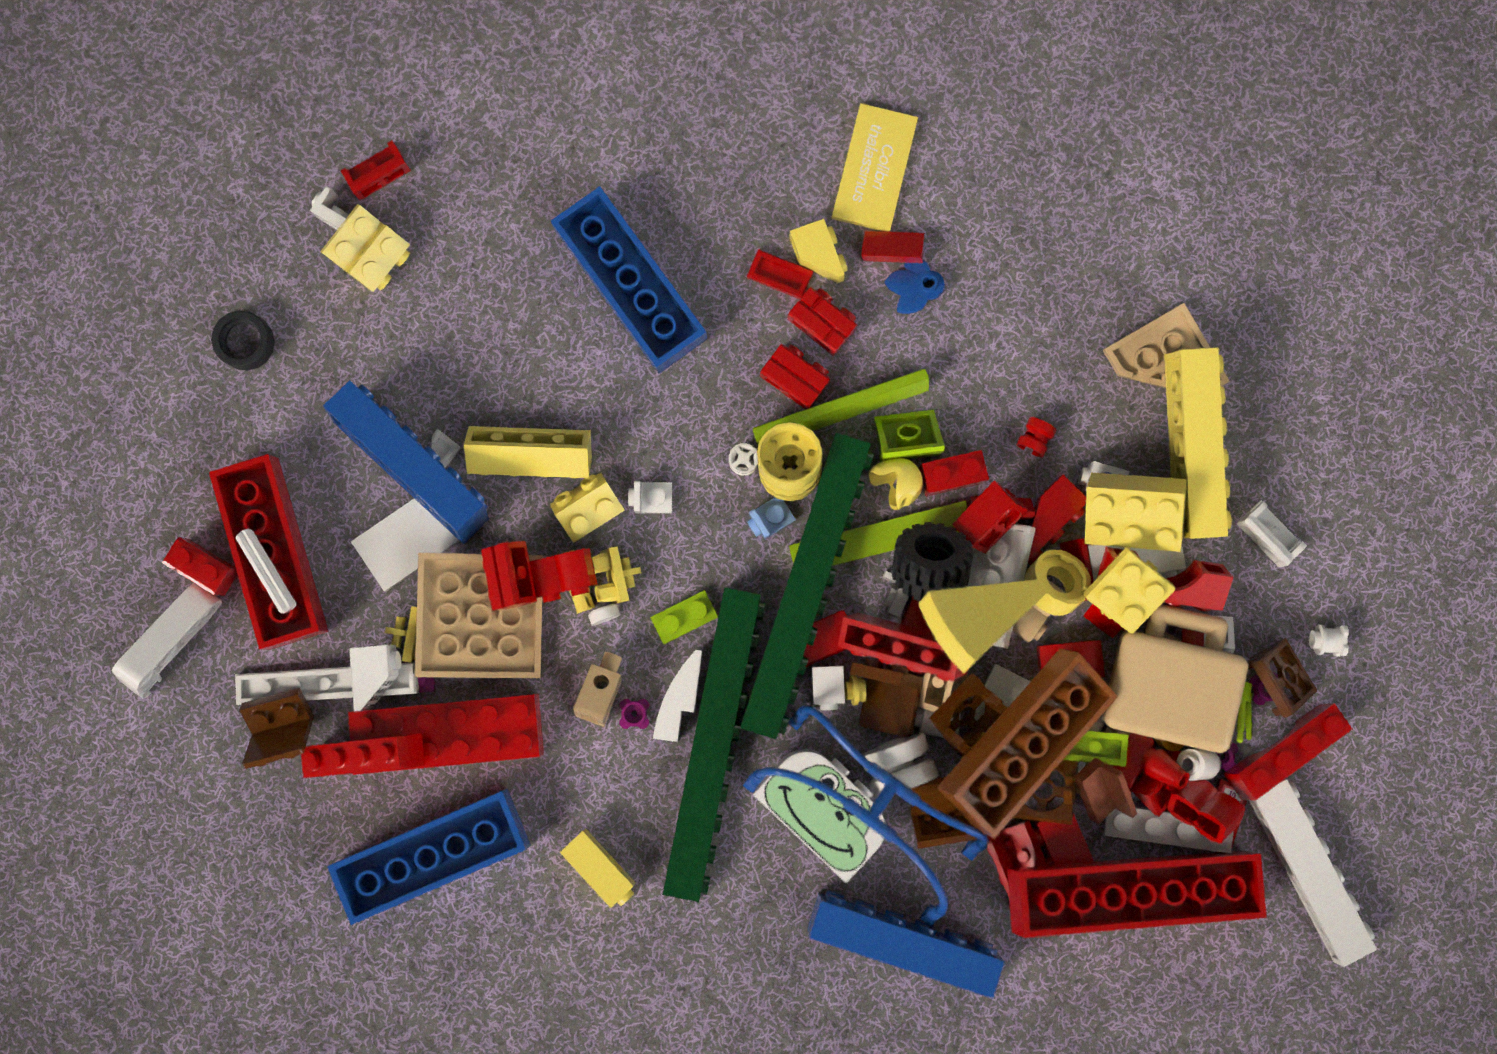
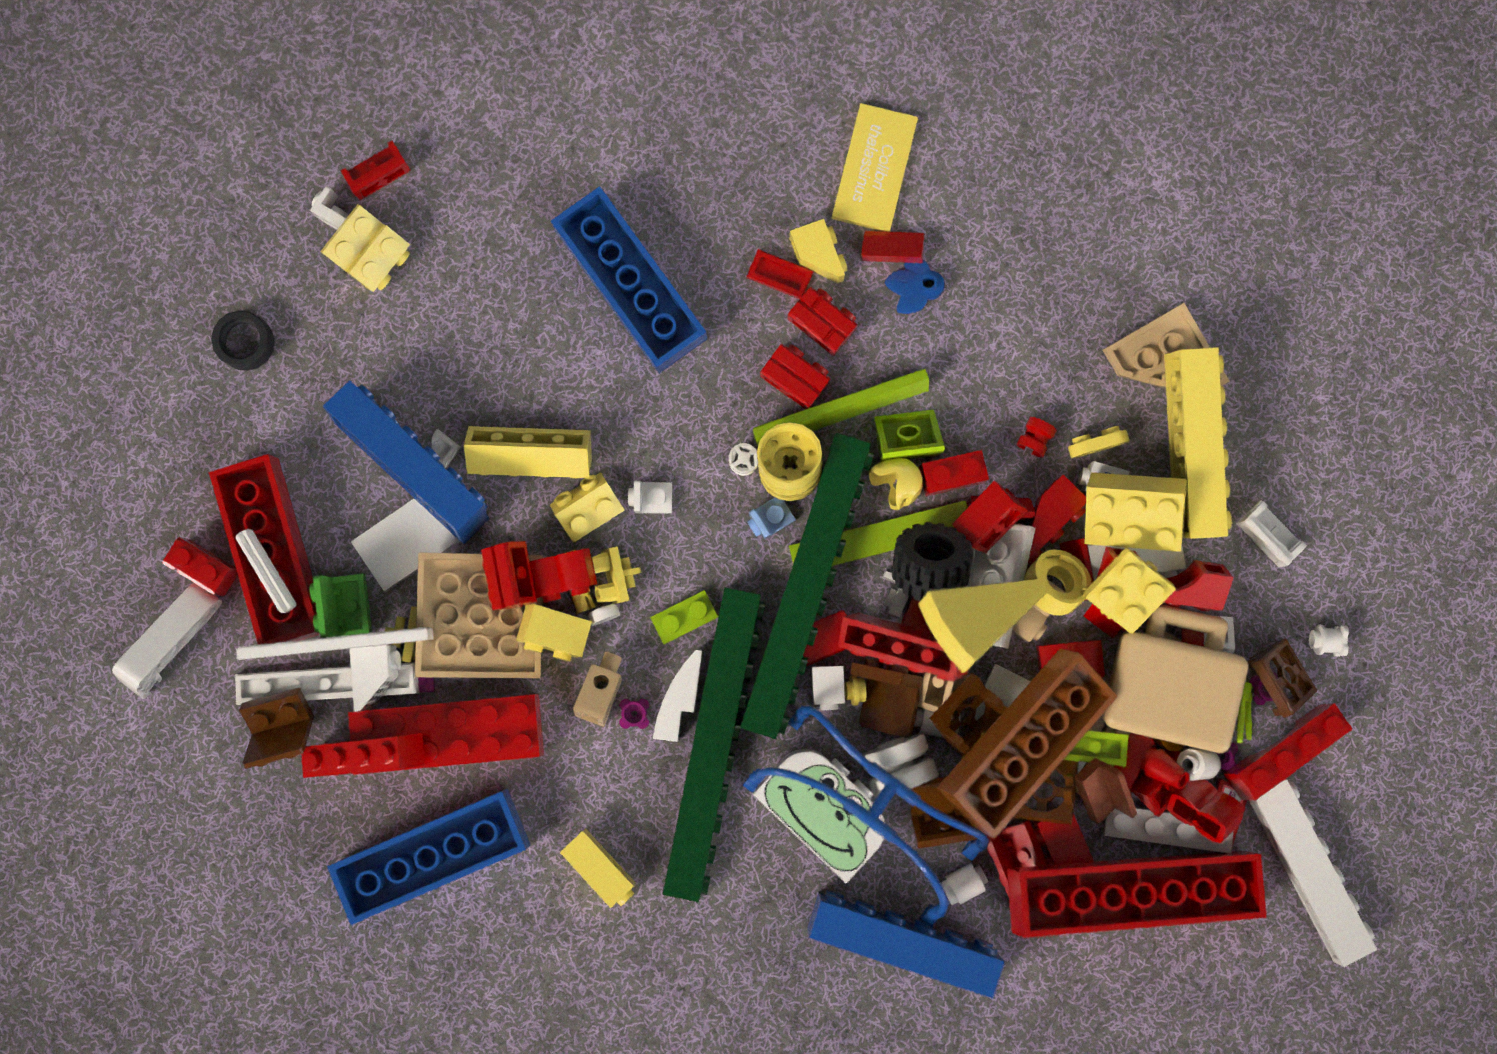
(334, 643): none -> white tile
(341, 605): none -> bright green bracket
(553, 631): none -> light yellow brick
(964, 884): none -> white brick
(1110, 438): none -> light yellow plate

